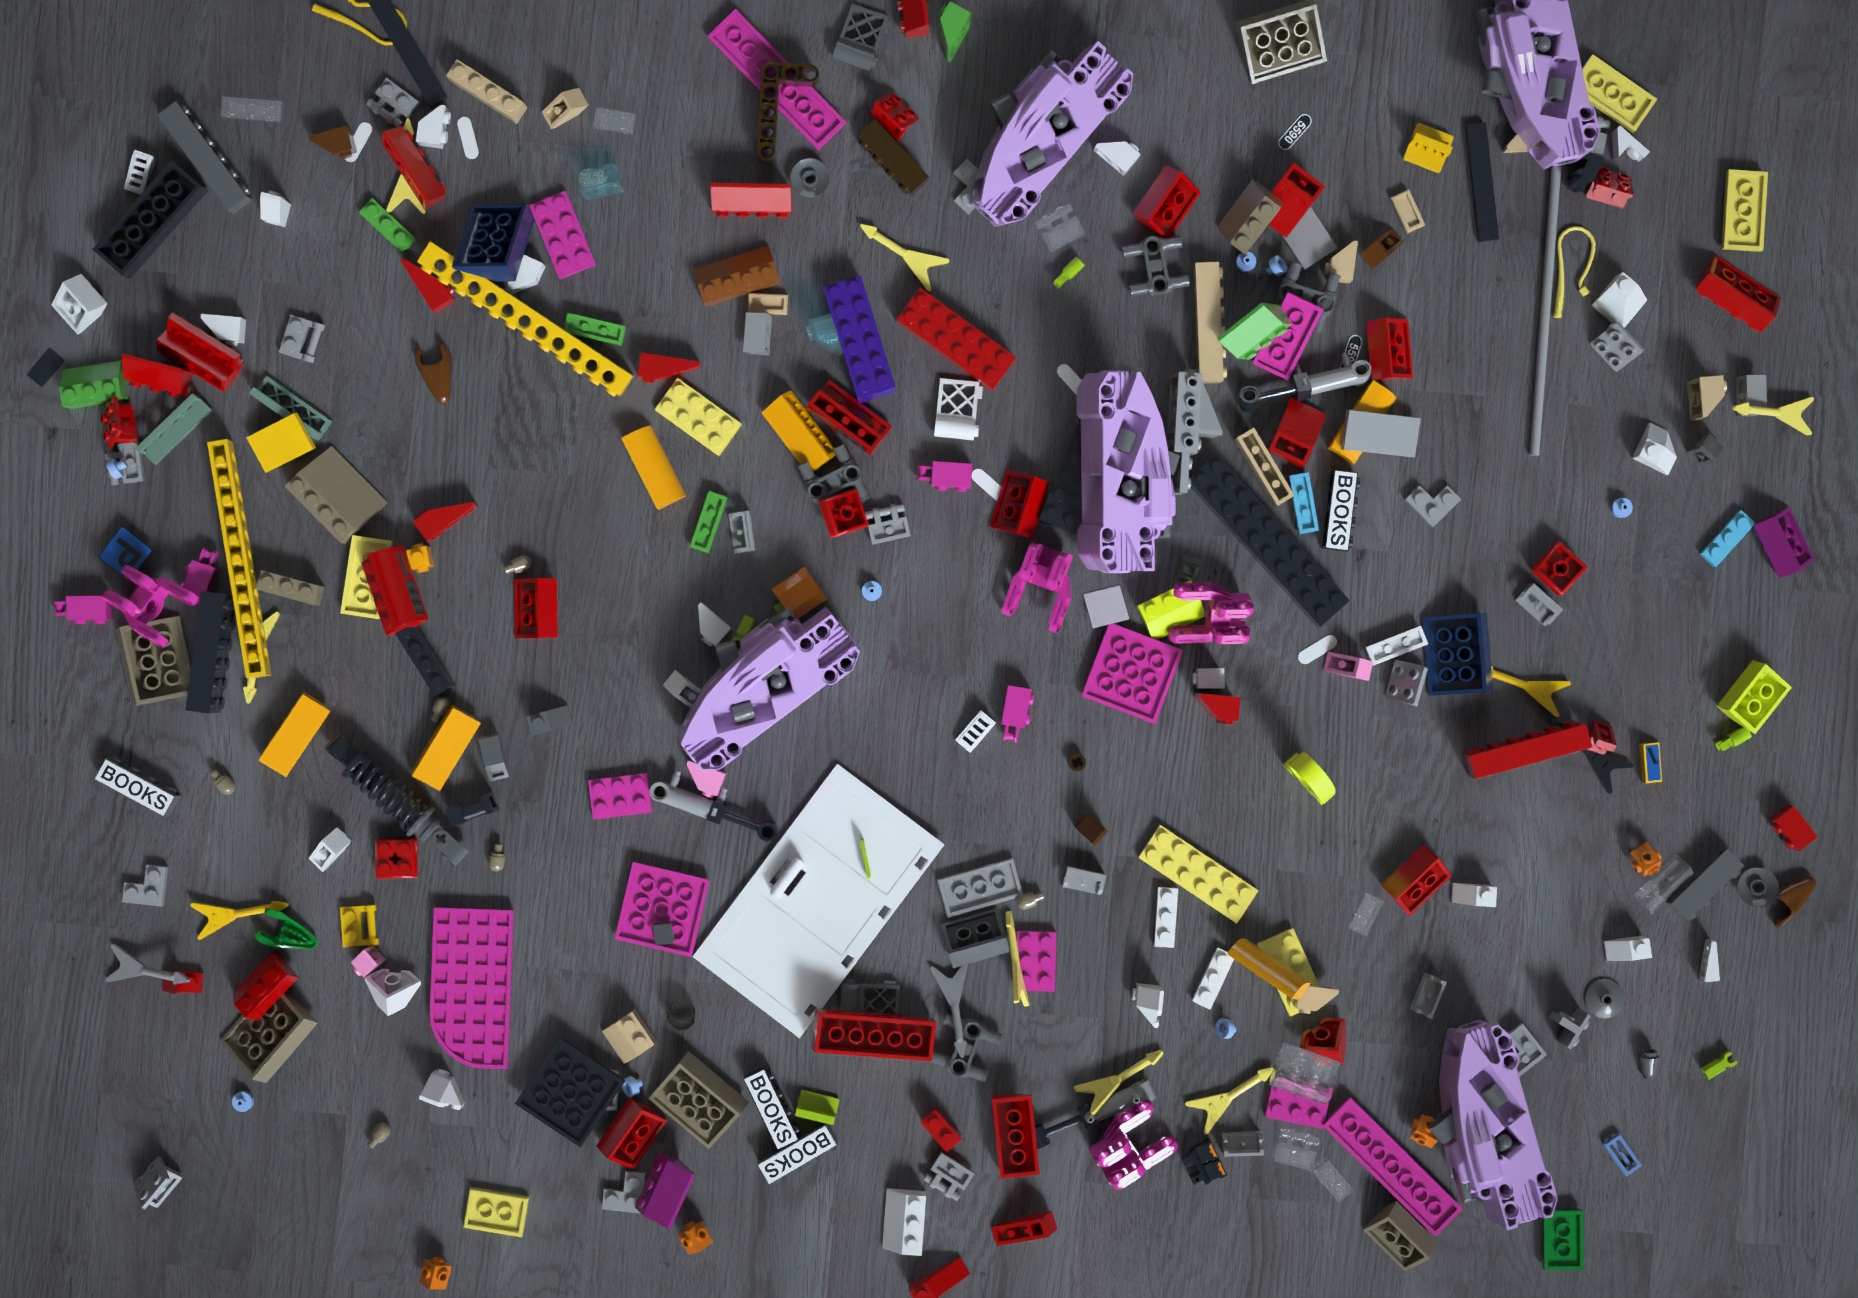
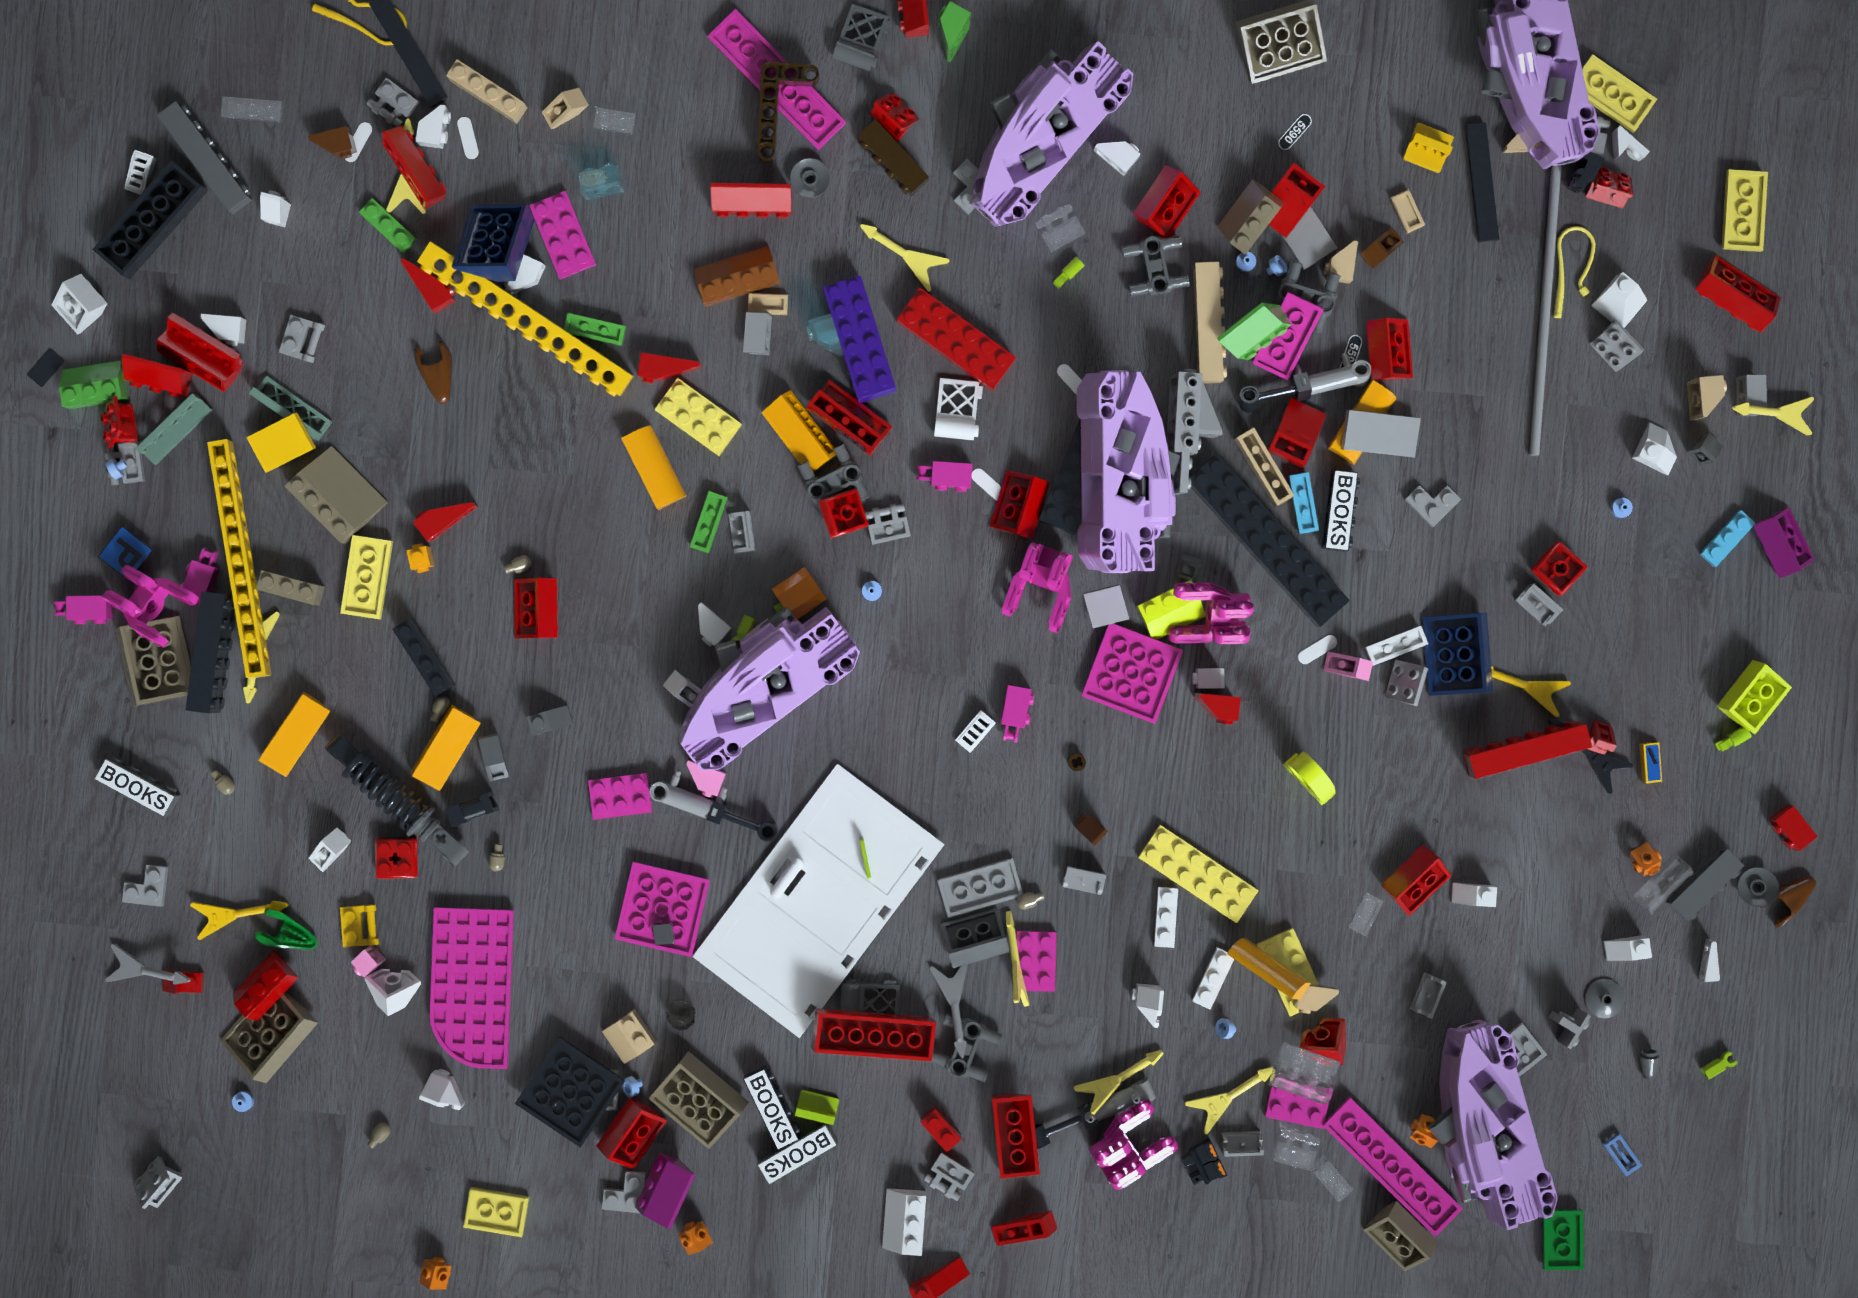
(394, 589): red brick -> none

